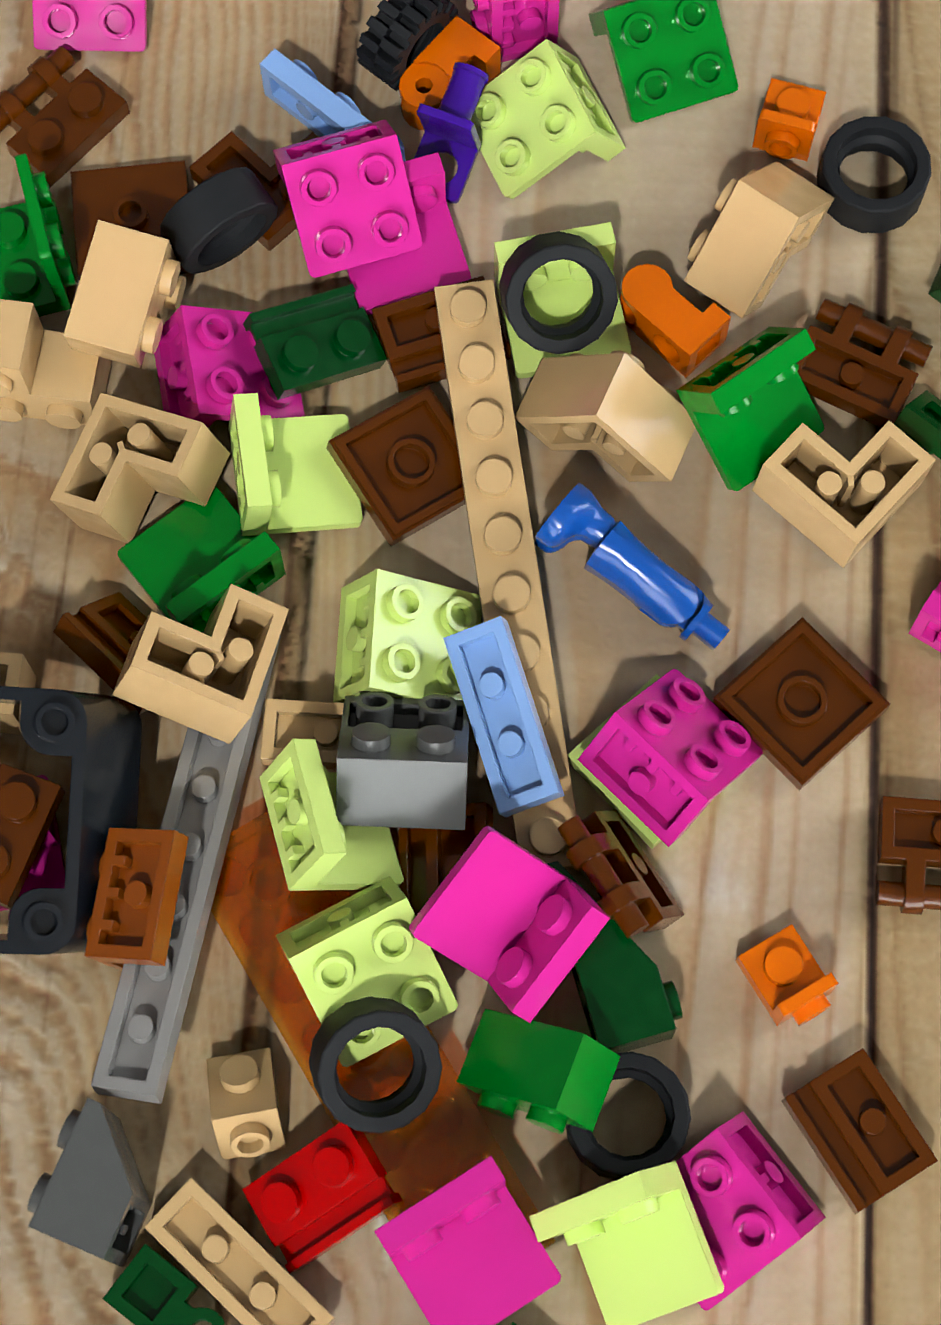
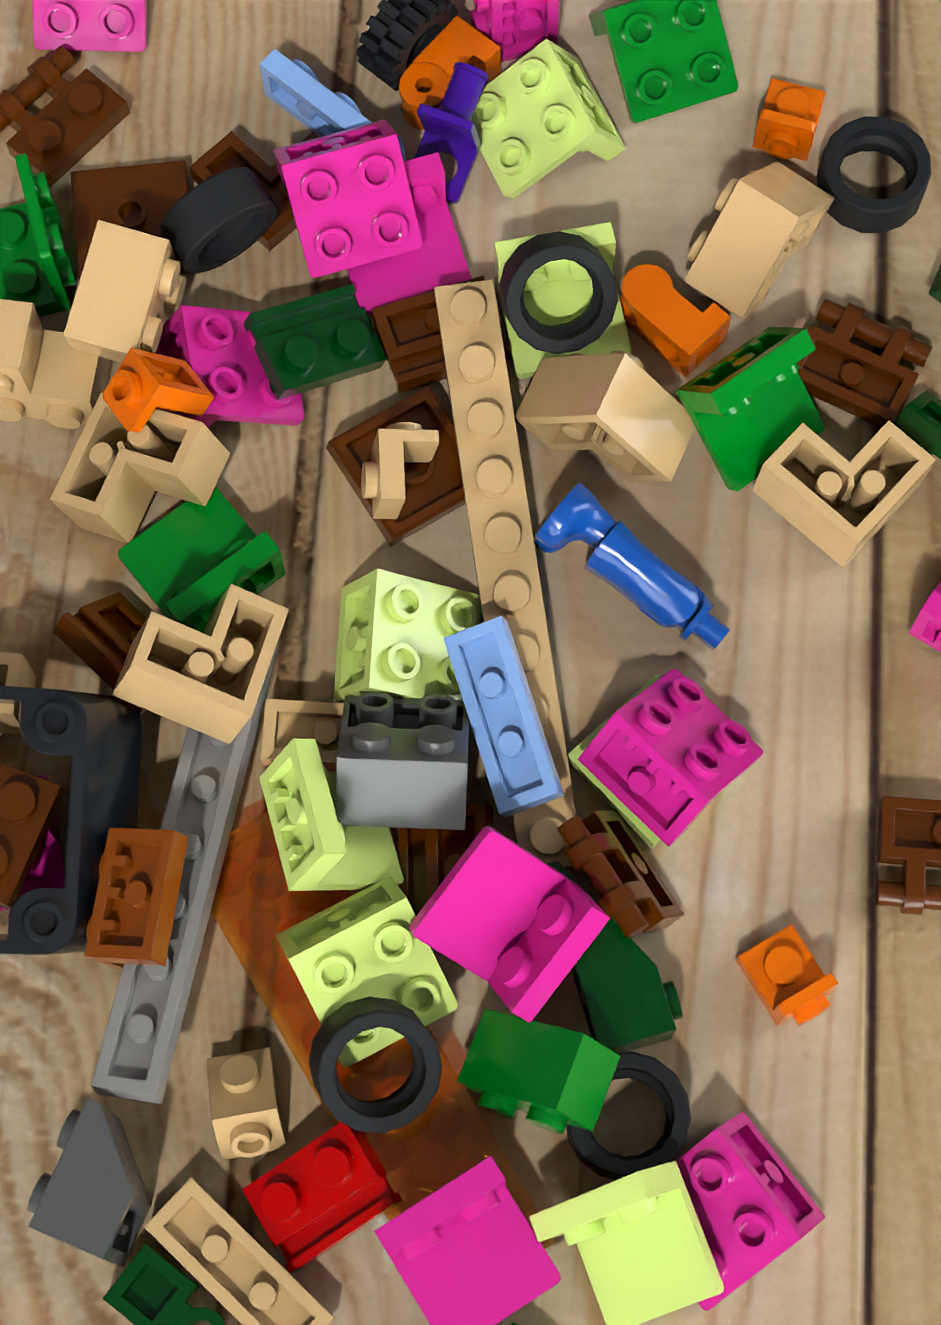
(153, 382): none -> orange bracket
(286, 472): yellowish green bracket -> none
(384, 475): none -> tan bracket
(801, 703): reddish brown plate -> none
(859, 1131): reddish brown plate -> none

